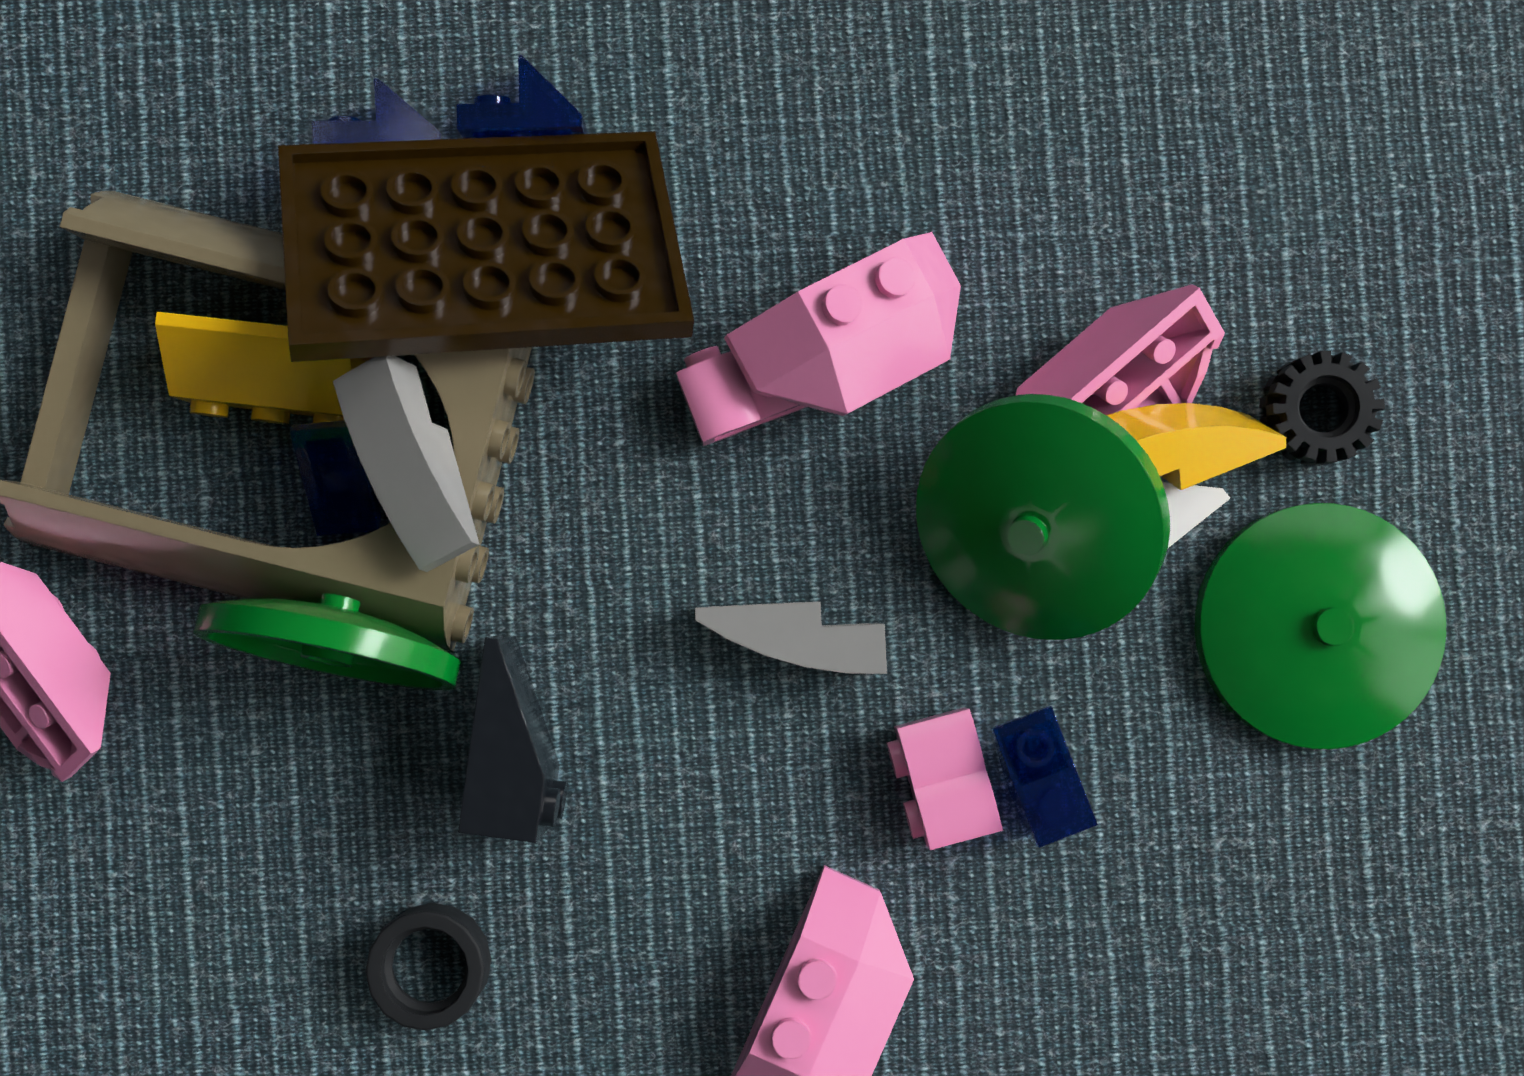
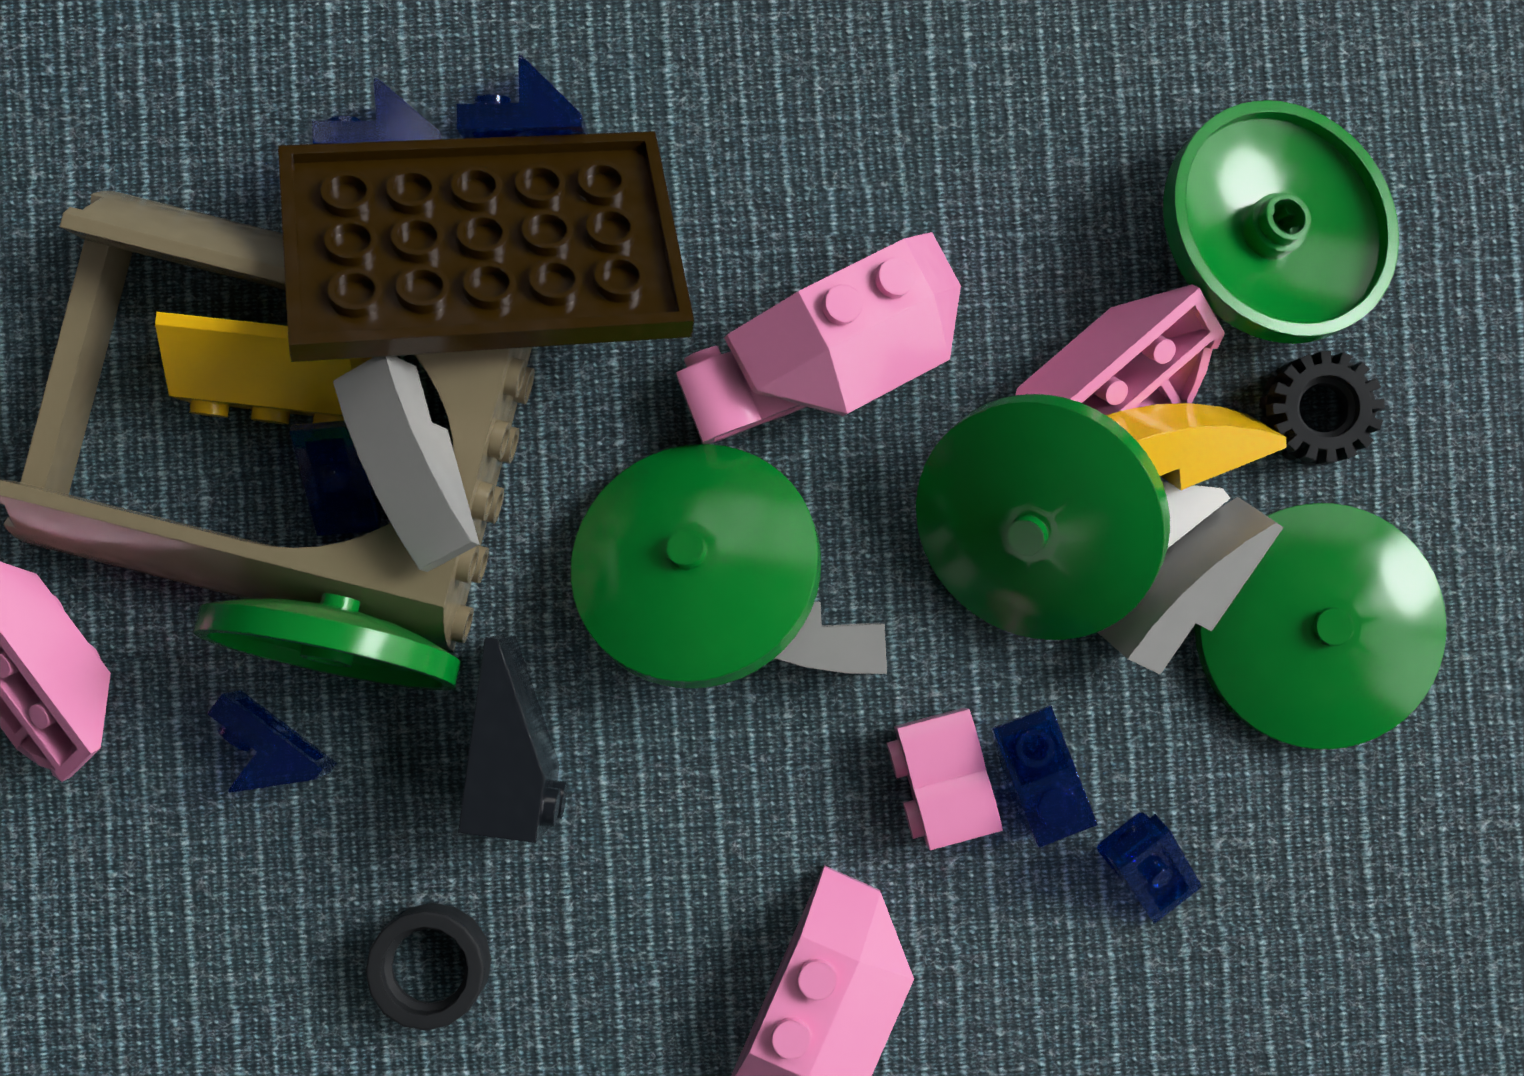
(281, 752): none -> clear blue slope
(696, 566): none -> green dish
(1150, 865): none -> clear blue slope
(1194, 583): none -> light grey slope
(1281, 222): none -> green dish

